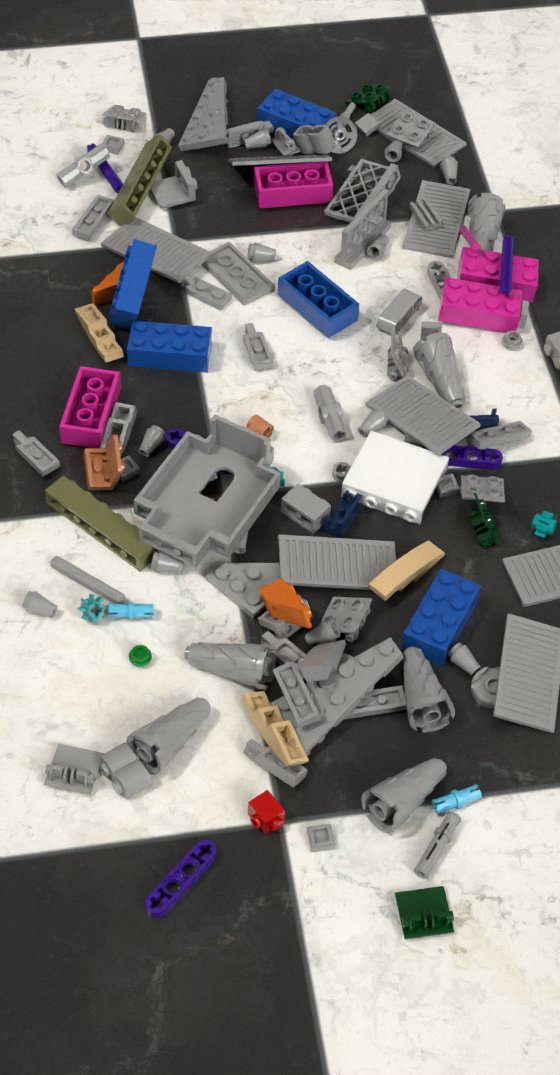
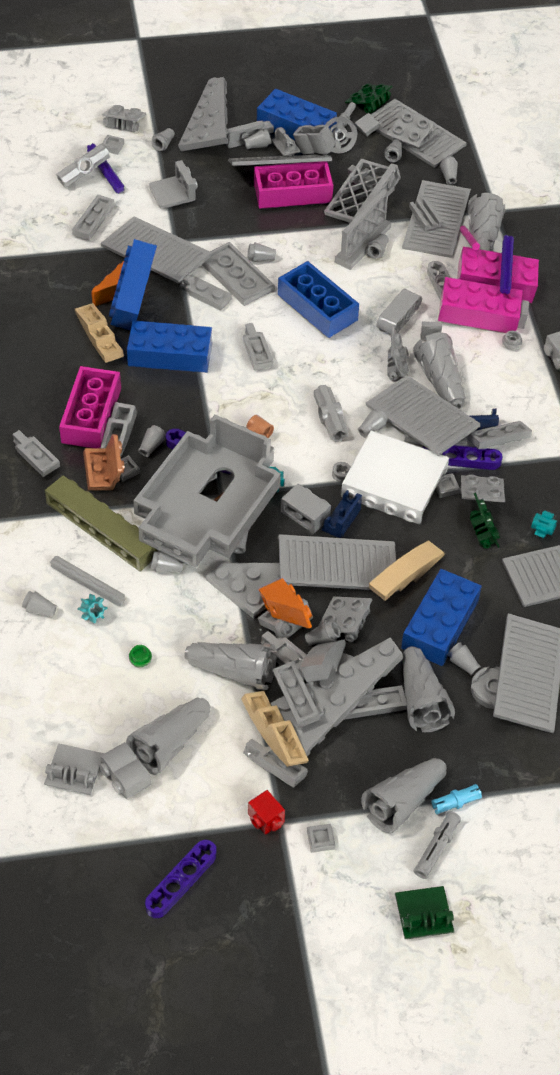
(131, 610): medium azure pin -> none
(139, 180): olive brick -> none

